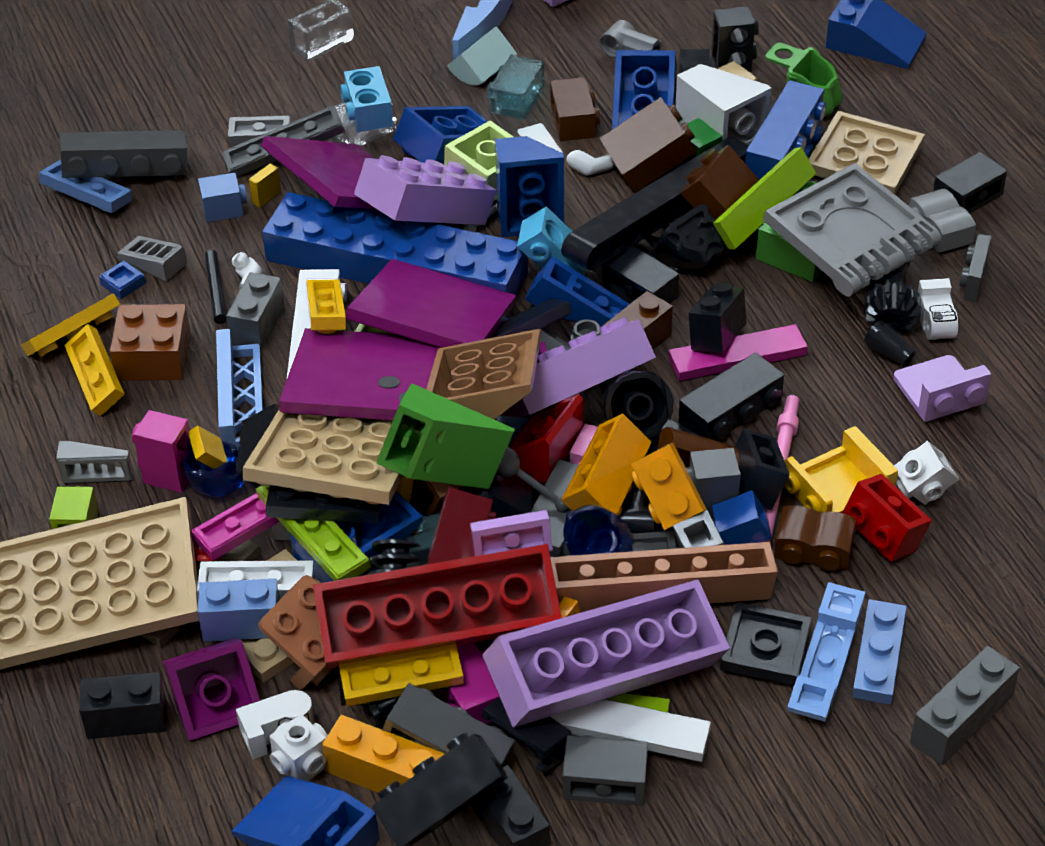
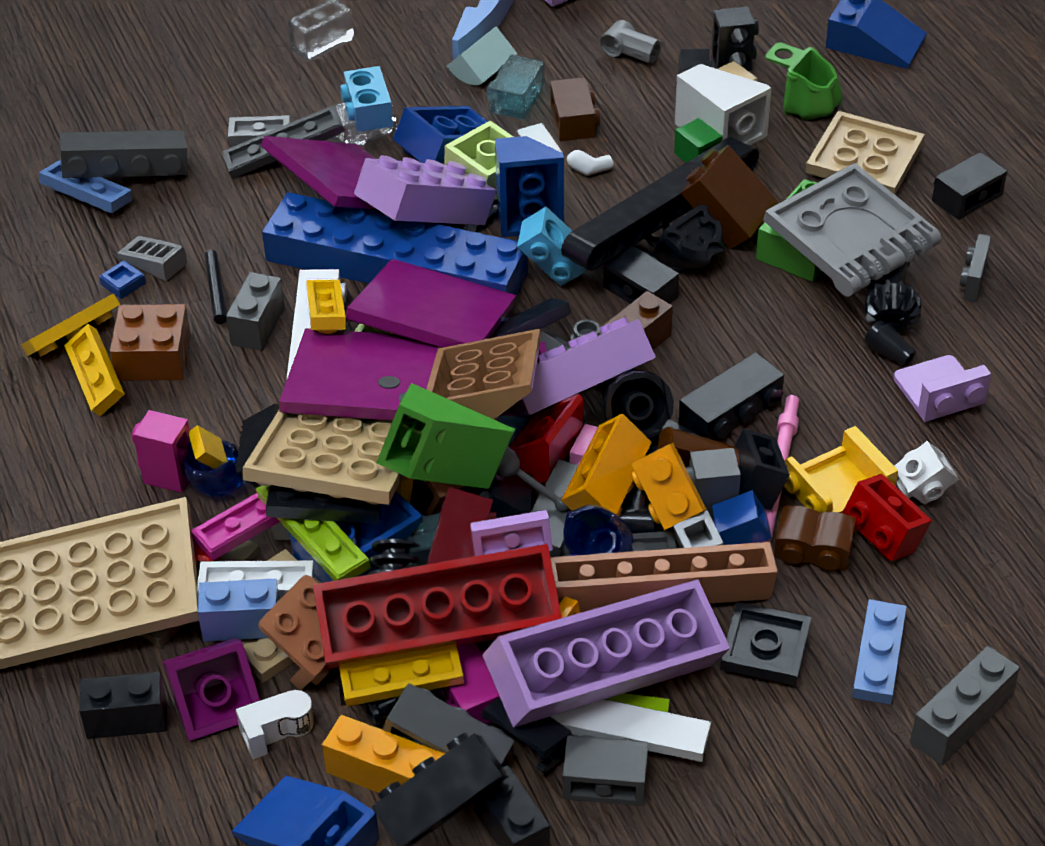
(73, 506): lime brick -> none
(83, 463): light grey slope -> none
(222, 197): medium blue brick -> none
(227, 385): light blue fence -> none
(244, 266): white arm -> none
(264, 185): yellow tile -> none
(298, 748): white brick -> none
(584, 296): blue slope -> none
(642, 79): blue slope -> none
(649, 144): brick -> none
(717, 318): black brick -> none
(770, 344): dark pink tile -> none
(773, 188): lime tile -> none
(789, 125): brick -> none
(827, 652): light blue slope -> none
(937, 311): white leg -> none
(944, 213): light grey brick -> none

